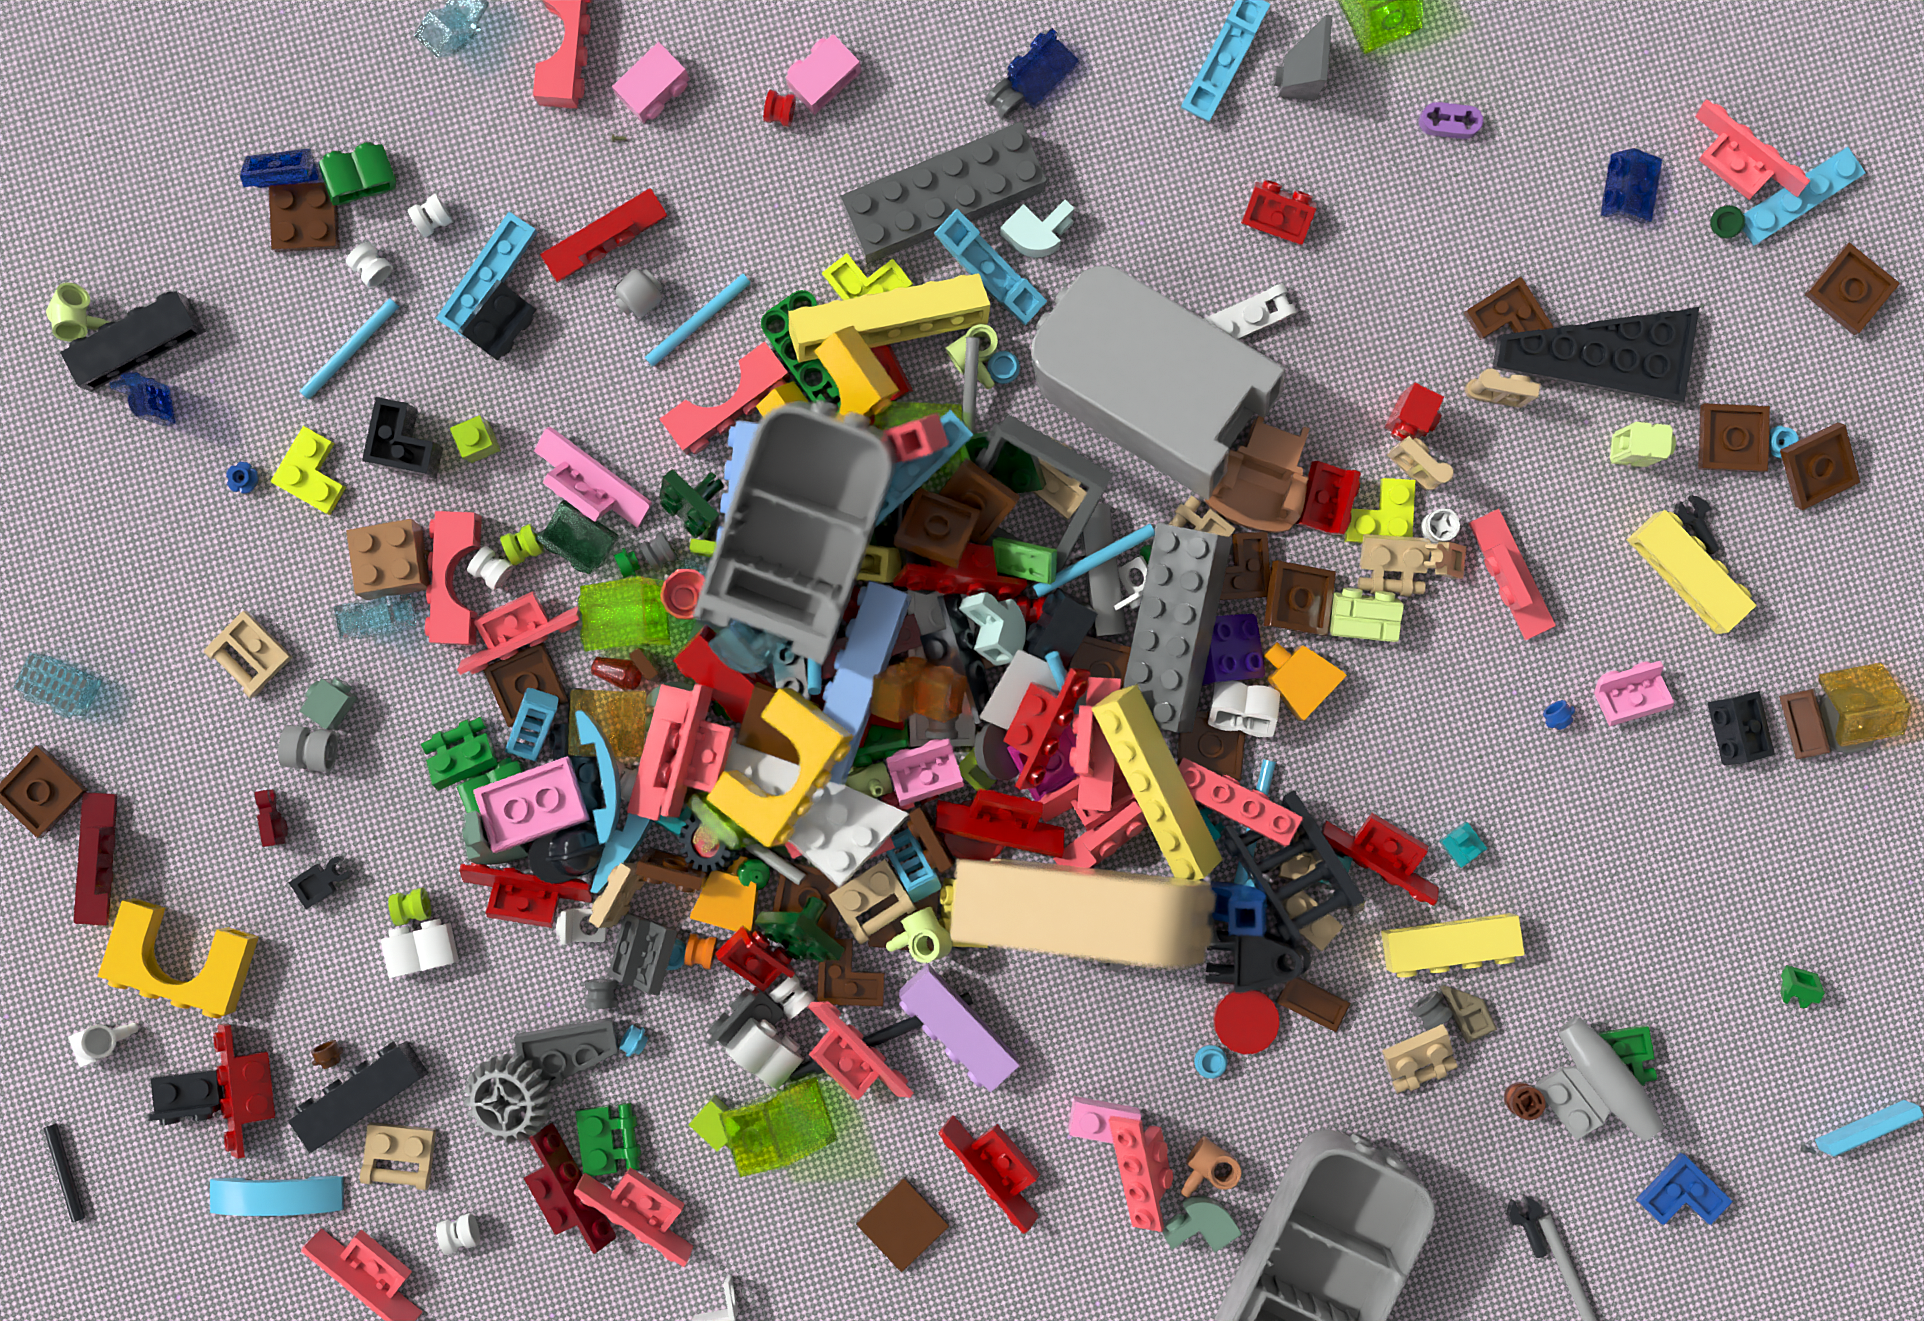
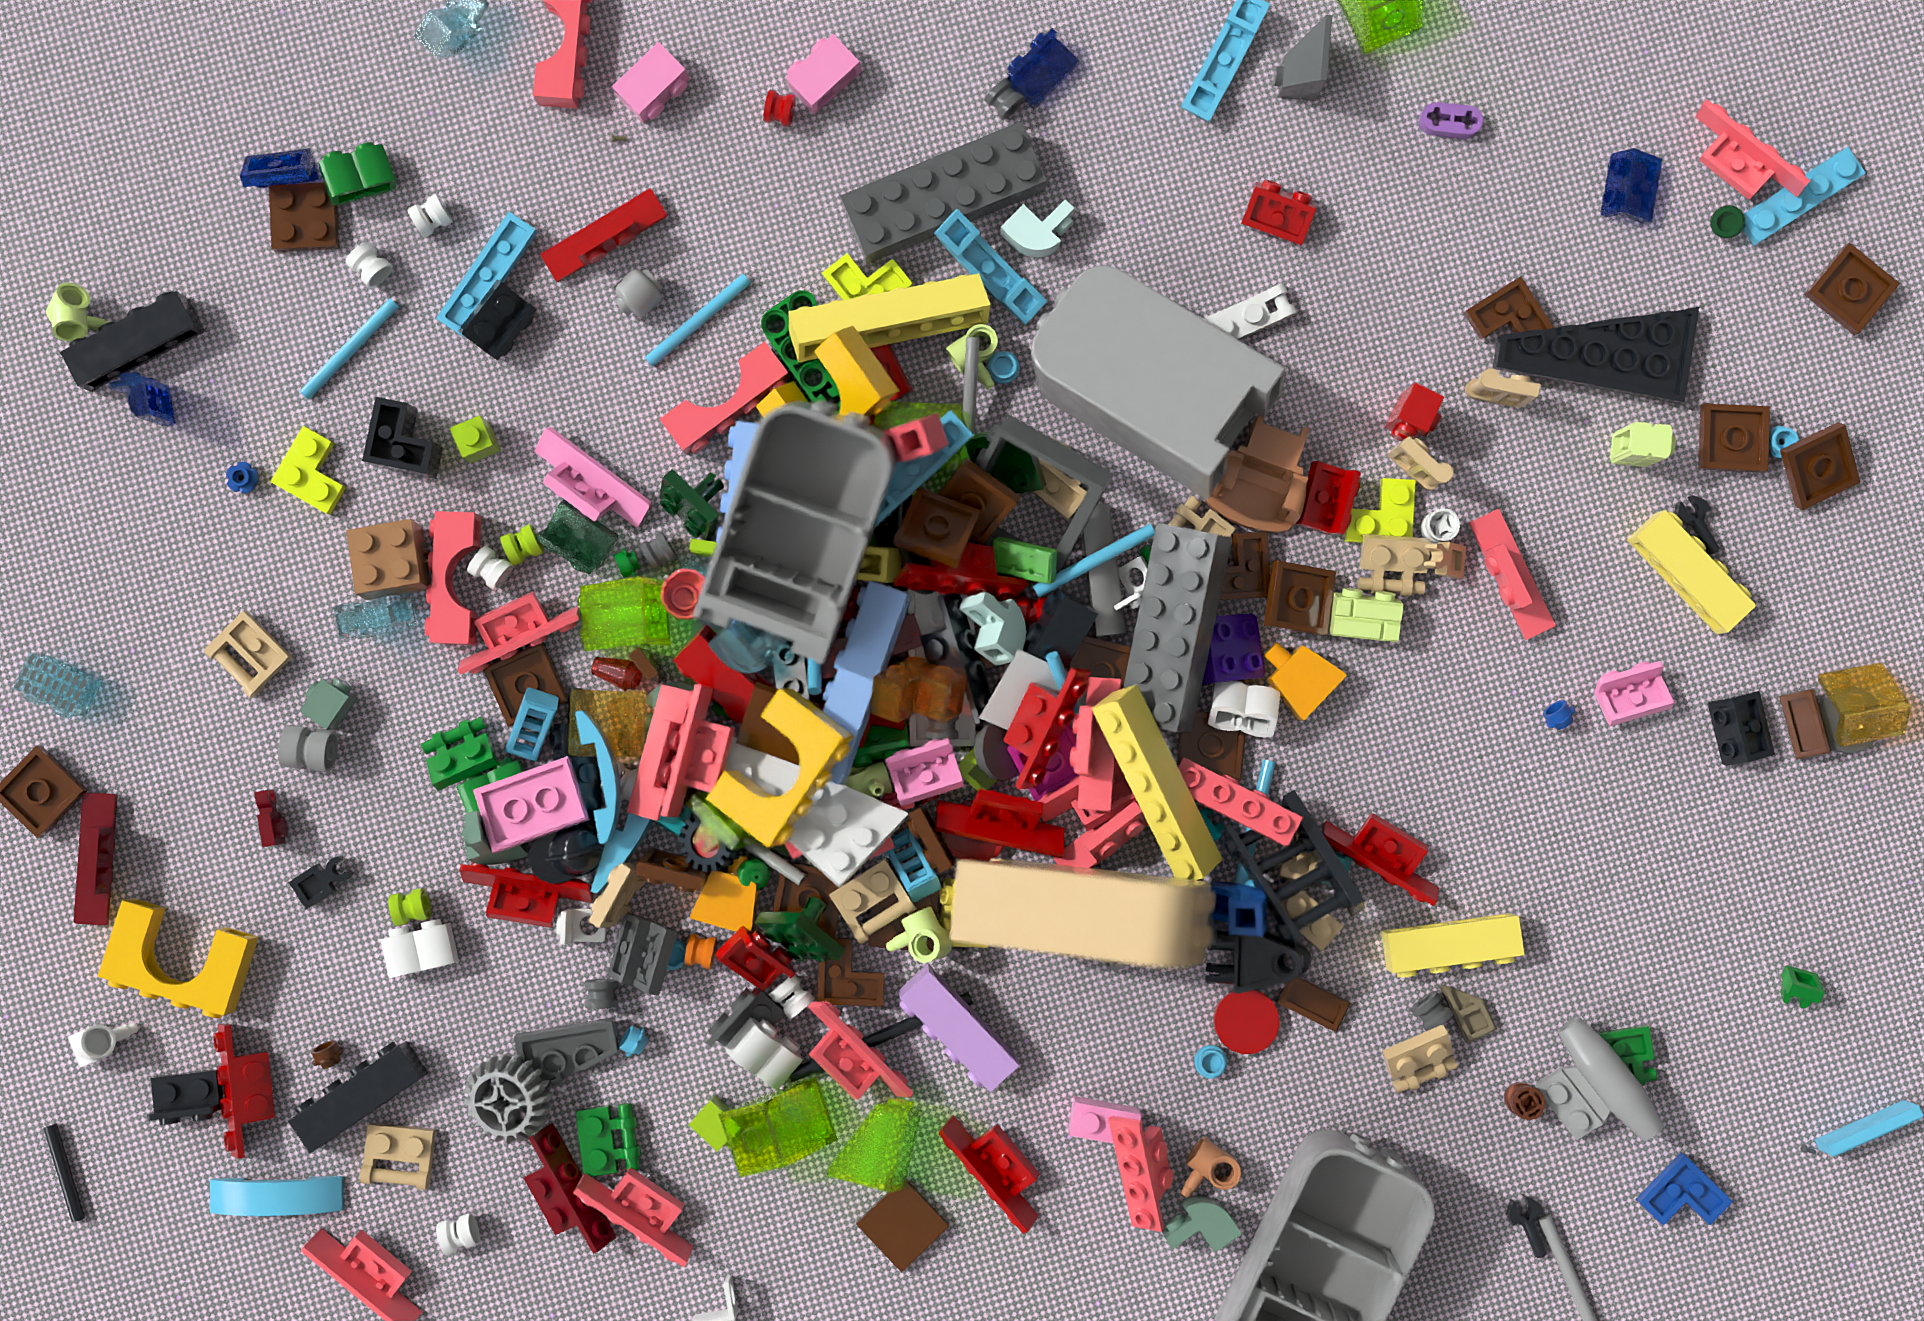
(880, 1147): none -> clear neon green slope
(1463, 844): teal tile -> none

